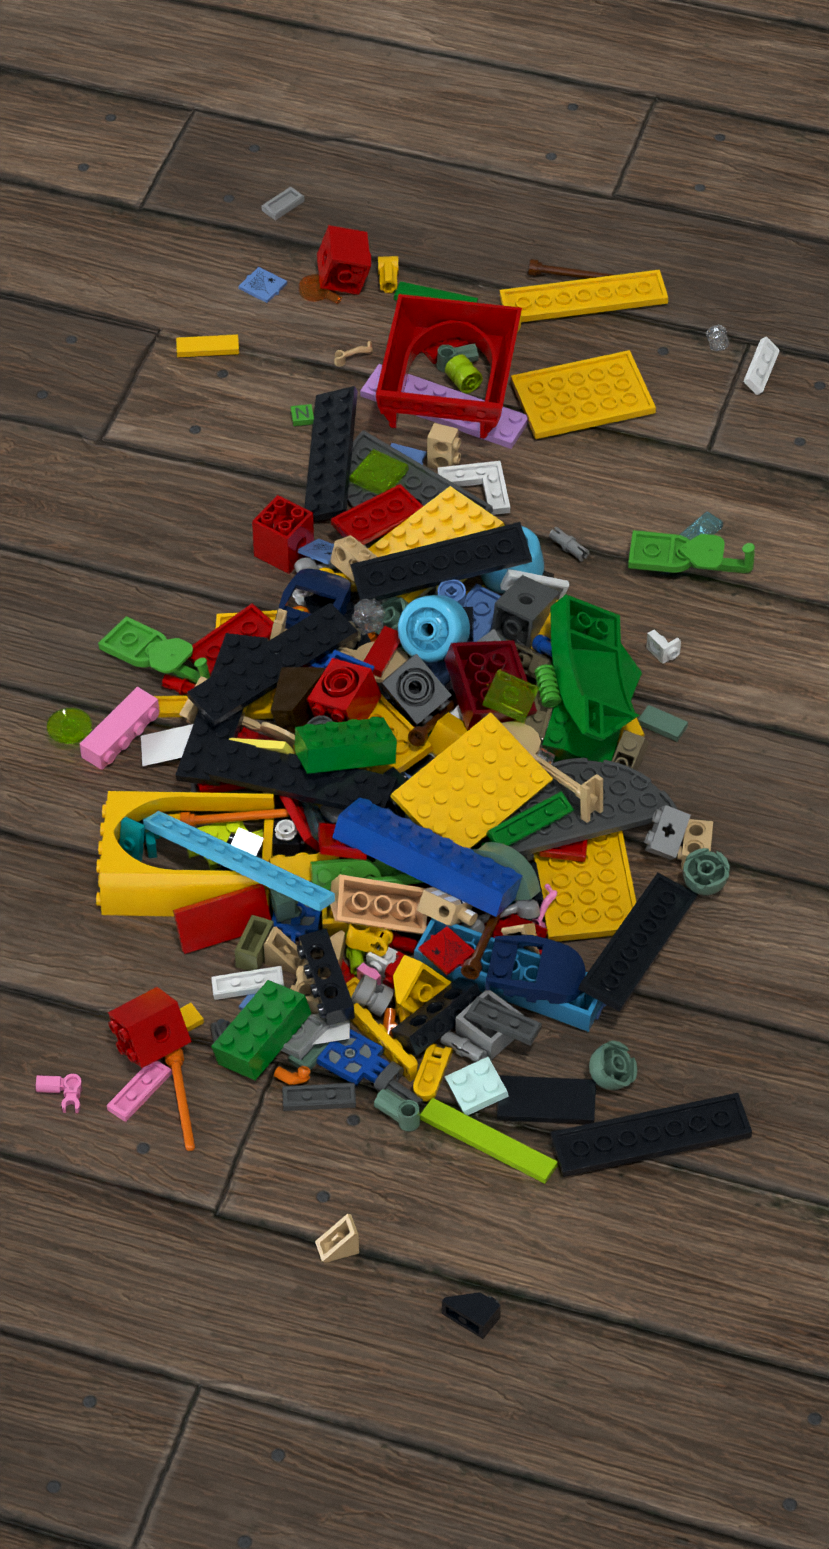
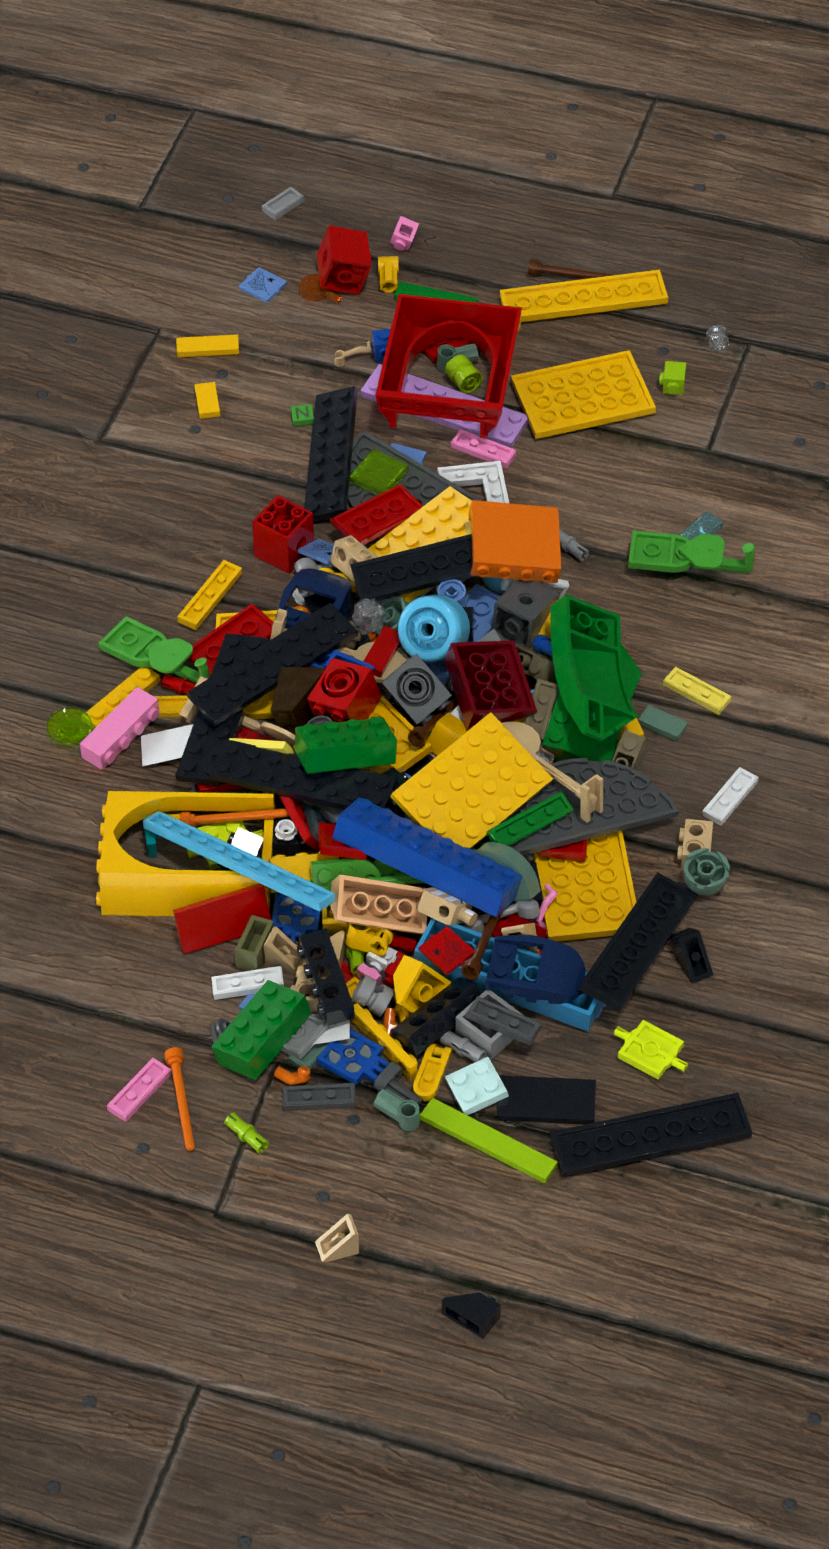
(55, 1084): bright pink bar -> none
(132, 838): teal plate -> none
(143, 678): none -> yellow plate
(149, 1027): red brick -> none
(191, 1017): yellow tile -> none
(207, 400): none -> yellow tile
(209, 595): none -> yellow plate
(246, 1133): none -> lime pin
(283, 906): sand green brick -> none
(379, 343): none -> blue brick
(403, 237): none -> bright pink brick
(443, 446): tan brick -> none
(483, 448): none -> bright pink tile
(510, 696): clear neon green tile -> none
(515, 541): none -> orange panel
(548, 685): bright green piece -> none
(612, 1066): sand green cylinder -> none
(650, 1049): none -> neon yellow plate
(661, 648): white bracket -> none
(673, 378): none -> lime brick
(676, 824): light grey brick -> none
(691, 954): none -> black slope
(697, 690): none -> light yellow tile
(730, 796): none -> white tile
(761, 365): white plate -> none

